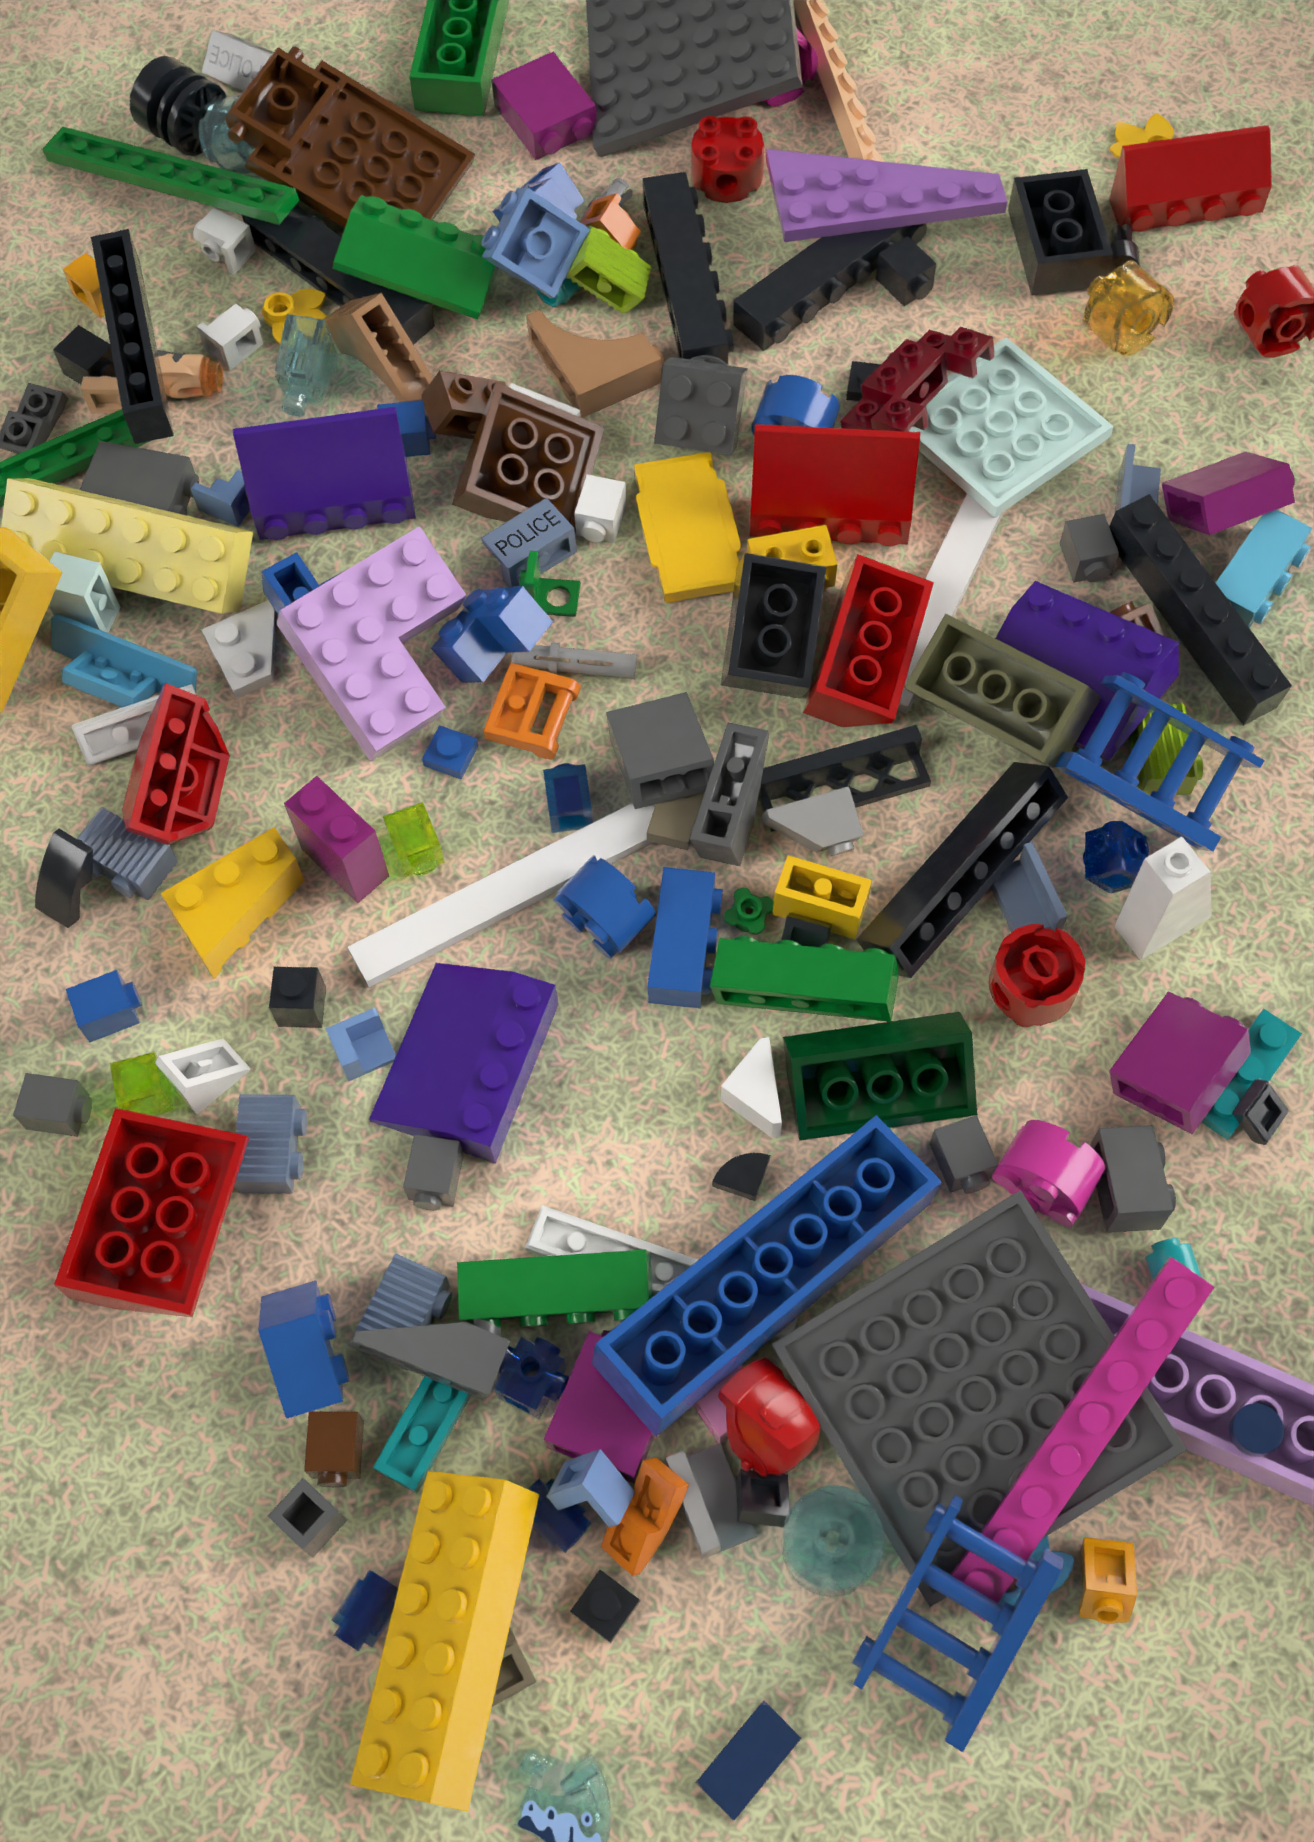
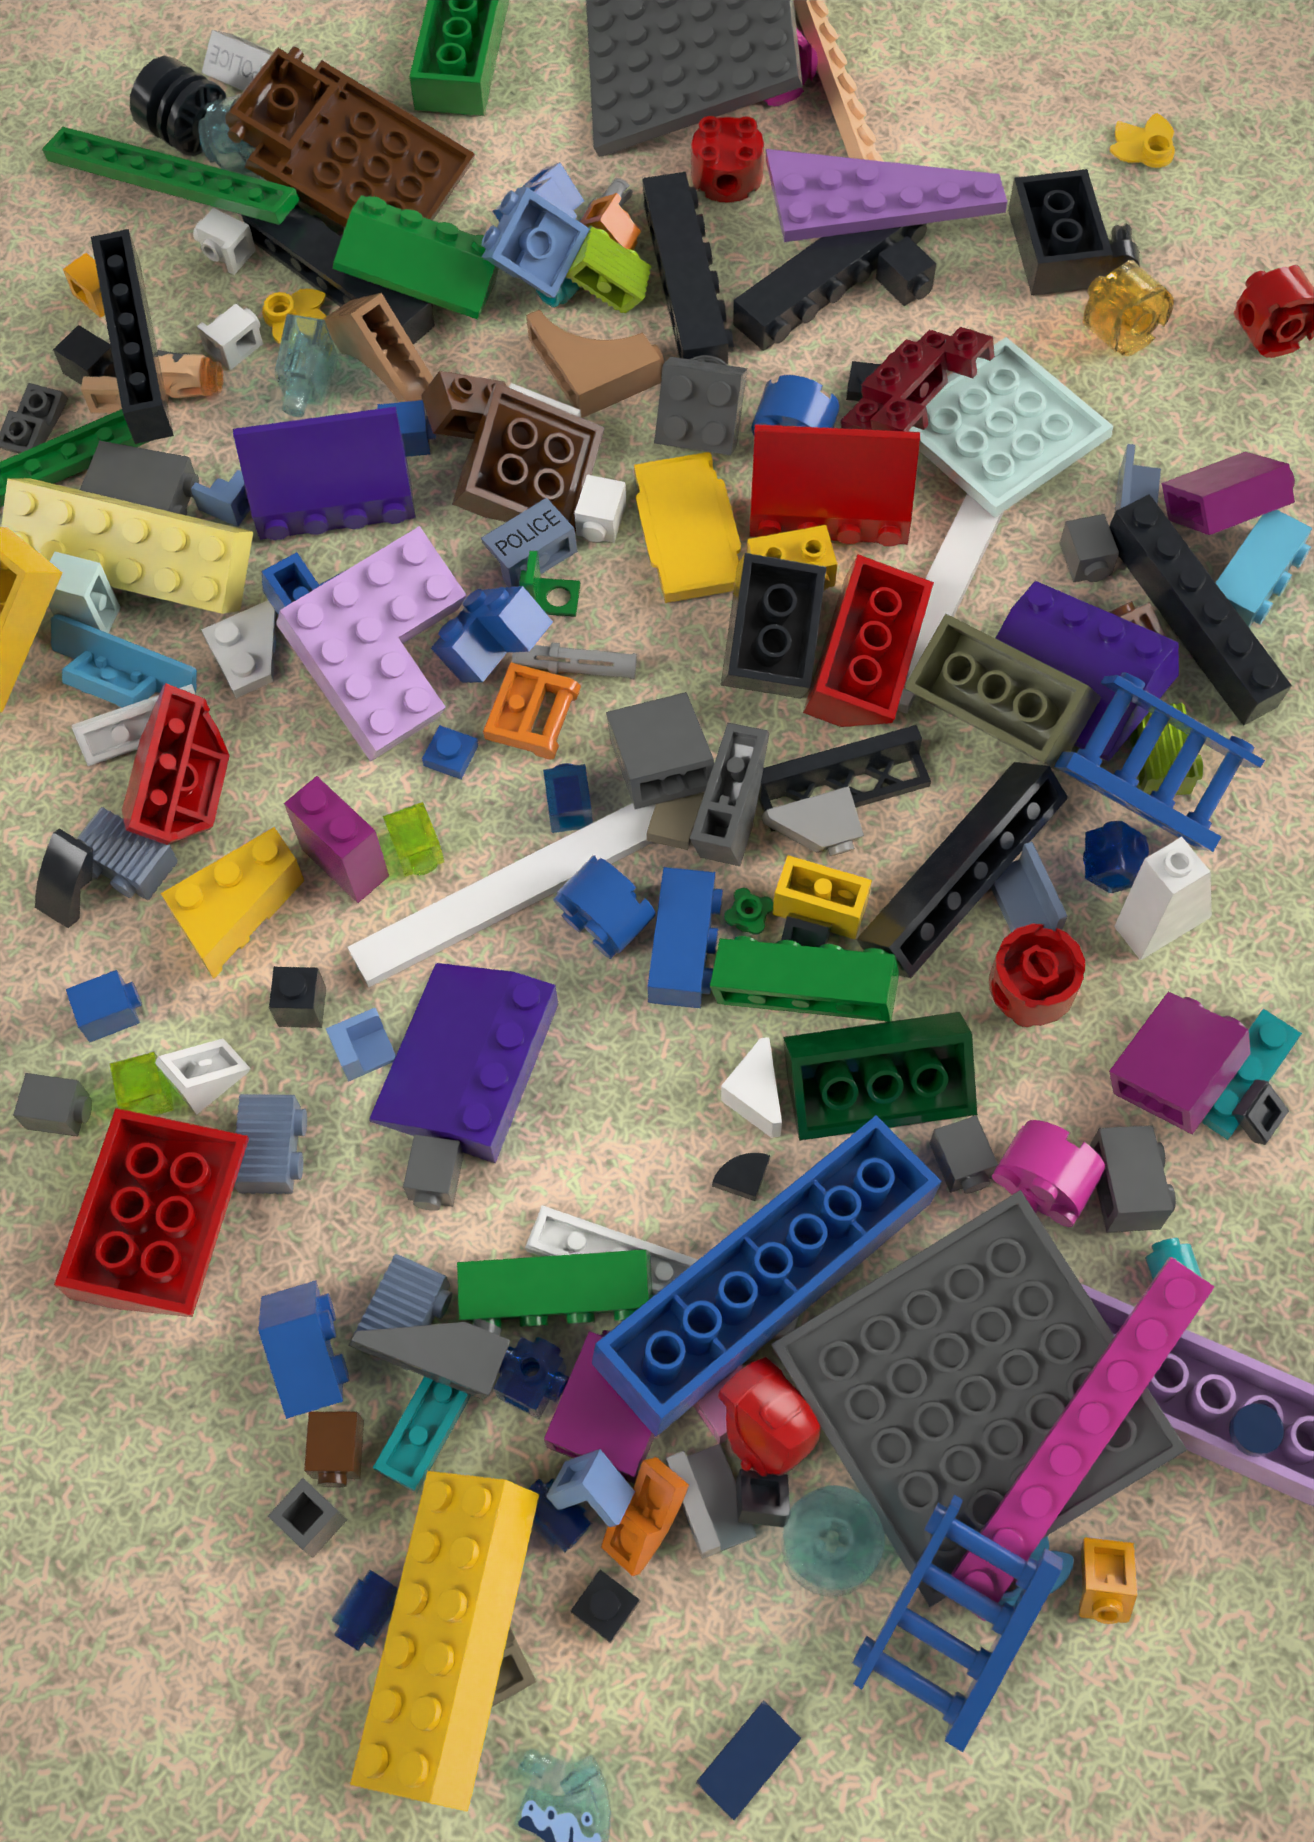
(544, 105): magenta brick -> none
(1193, 179): red slope -> none

